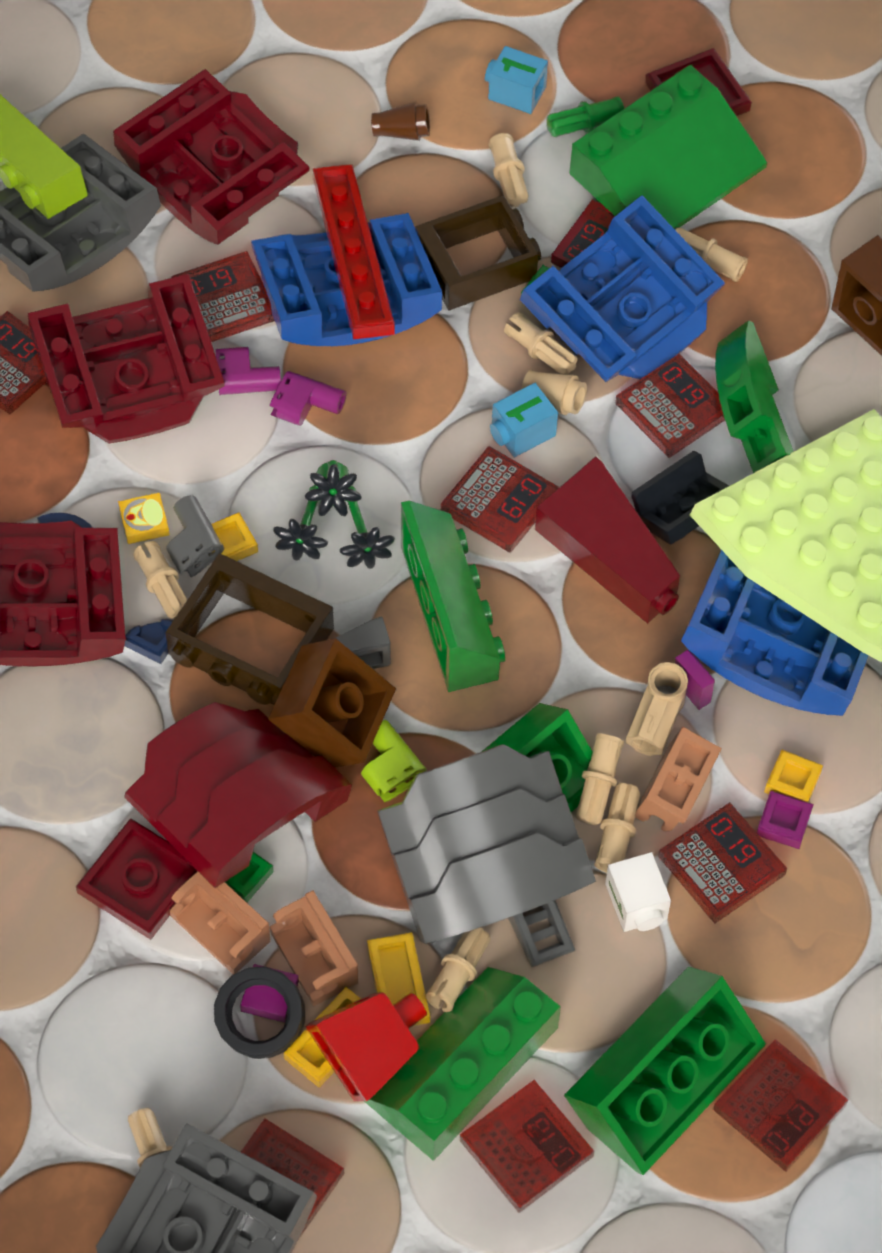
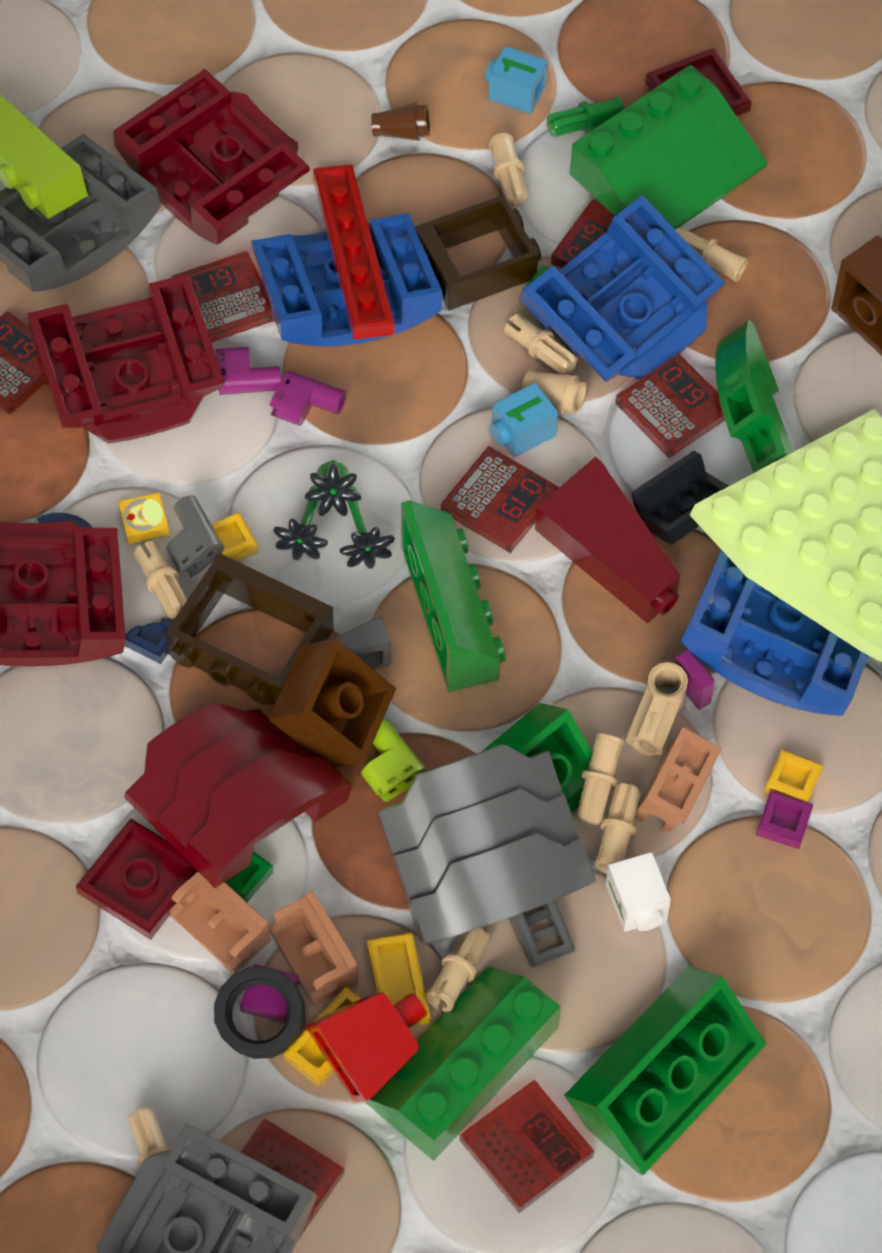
(722, 862): clear red tile -> none
(780, 1105): clear red tile -> none

